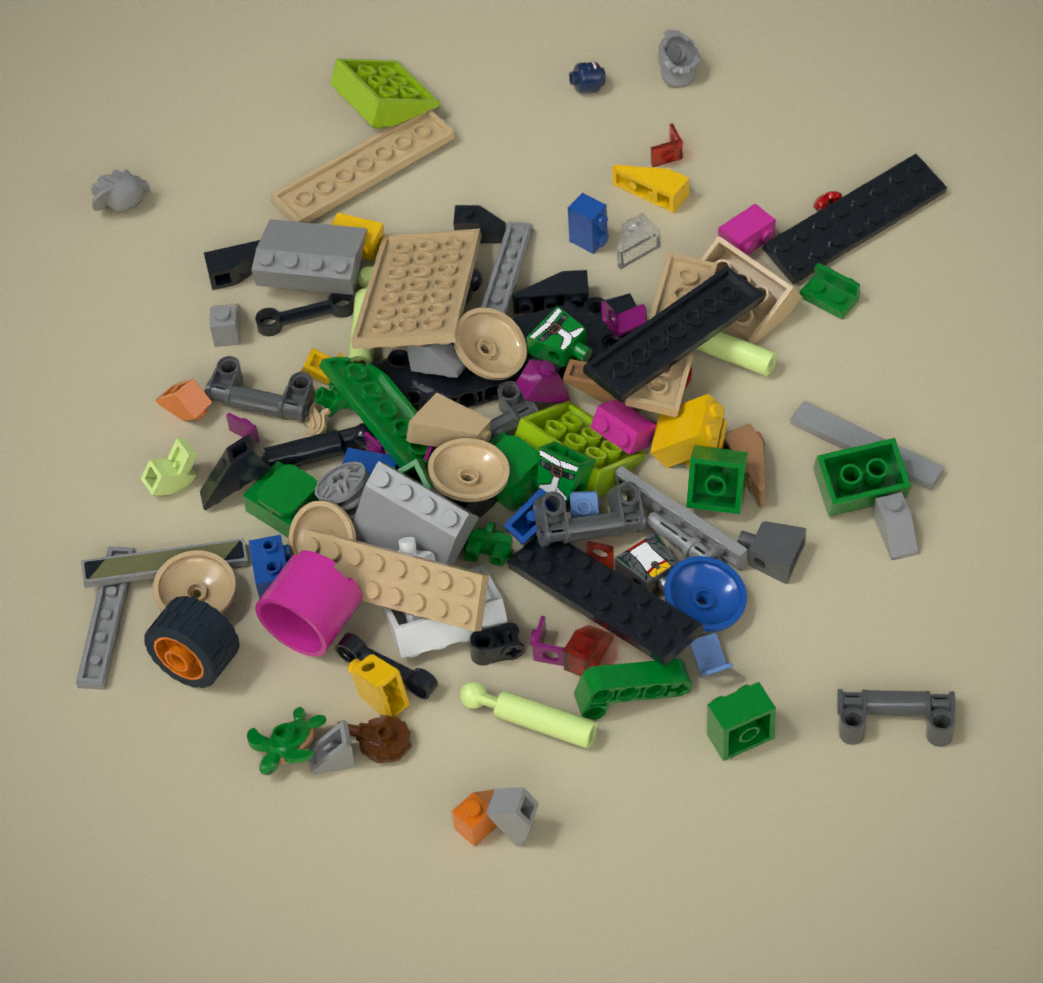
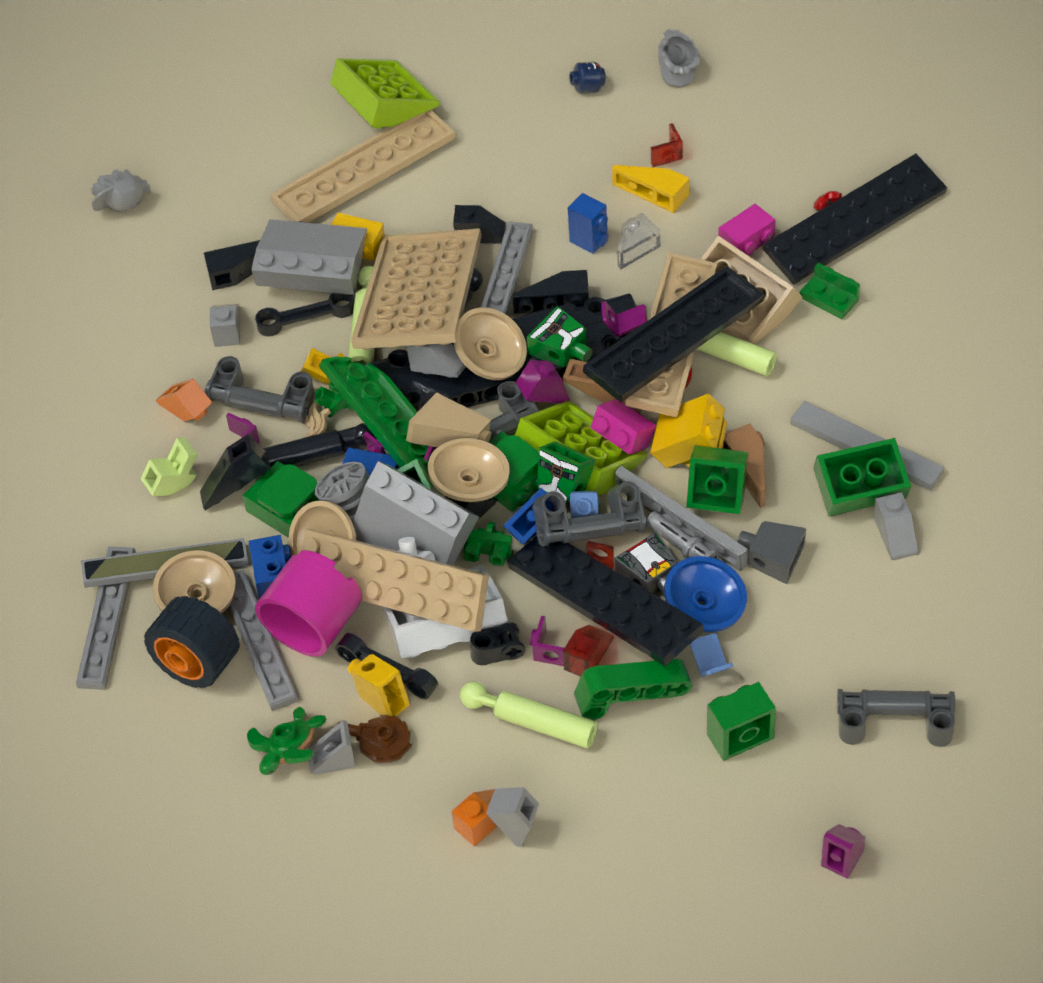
(261, 647): none -> light grey tile
(842, 849): none -> magenta slope

